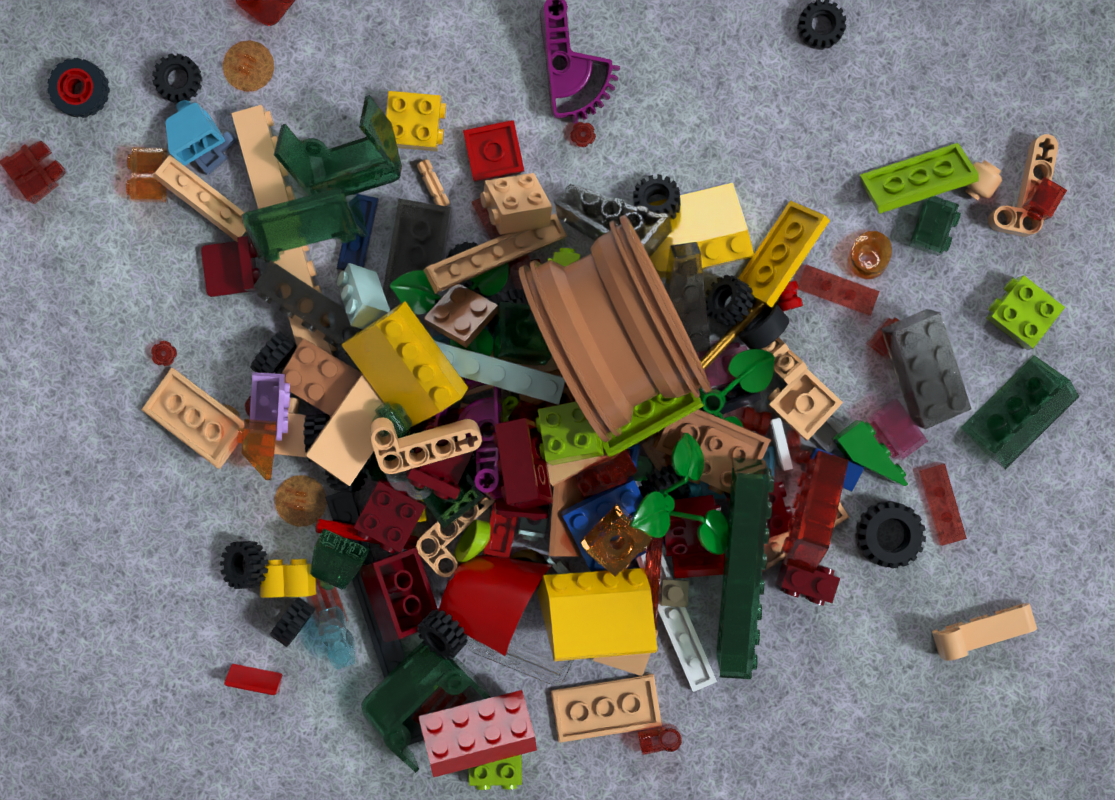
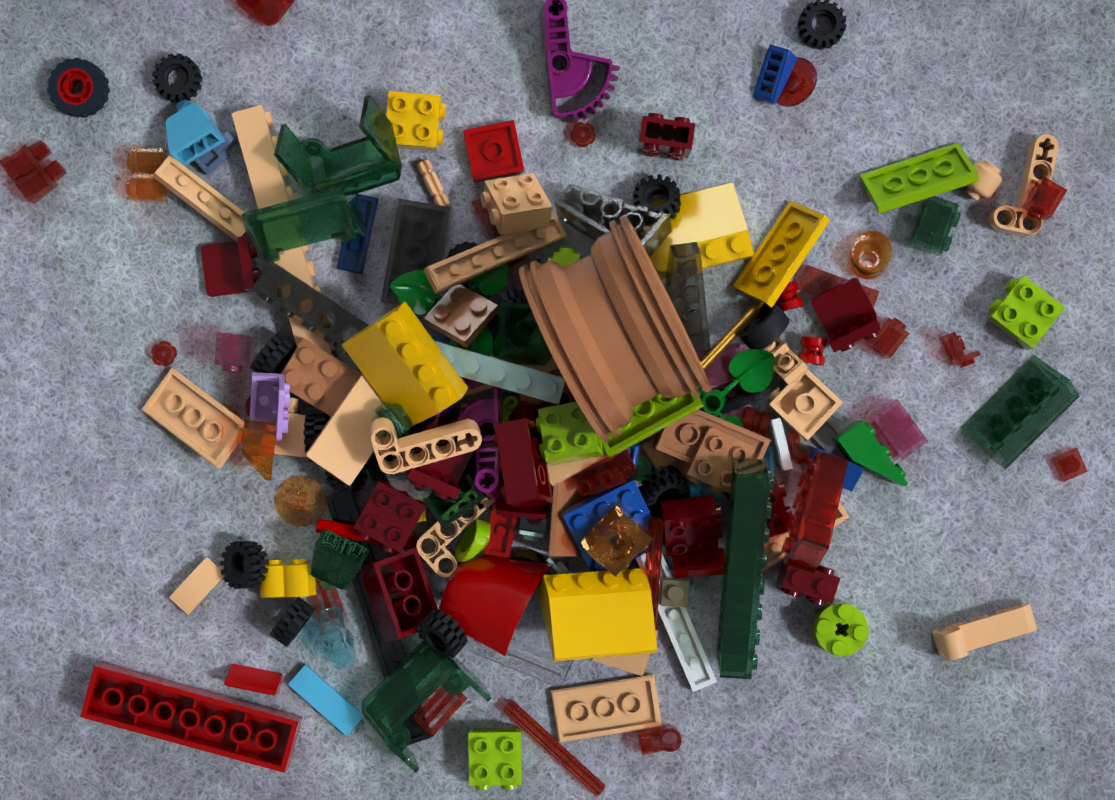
(191, 716): none -> red brick
(197, 586): none -> light nougat slope
(233, 351): none -> clear pink brick
(248, 66): clear orange piece -> none
(326, 700): none -> medium azure tile
(362, 295): light aqua brick -> none
(478, 733): brick -> none
(554, 748): none -> clear red axle
(656, 508): green plant -> none
(666, 136): none -> dark red brick
(738, 304): black tyre -> none
(767, 71): none -> blue slope
(806, 77): none -> clear red dish
(814, 345): none -> red wheel
(846, 314): none -> dark red bracket
(854, 632): none -> lime brick
(912, 534): black tyre -> none
(926, 368): clear smoke brick -> none
(942, 504): clear red tile -> none
(954, 349): none -> clear red bracket
(1069, 464): none -> clear red plate

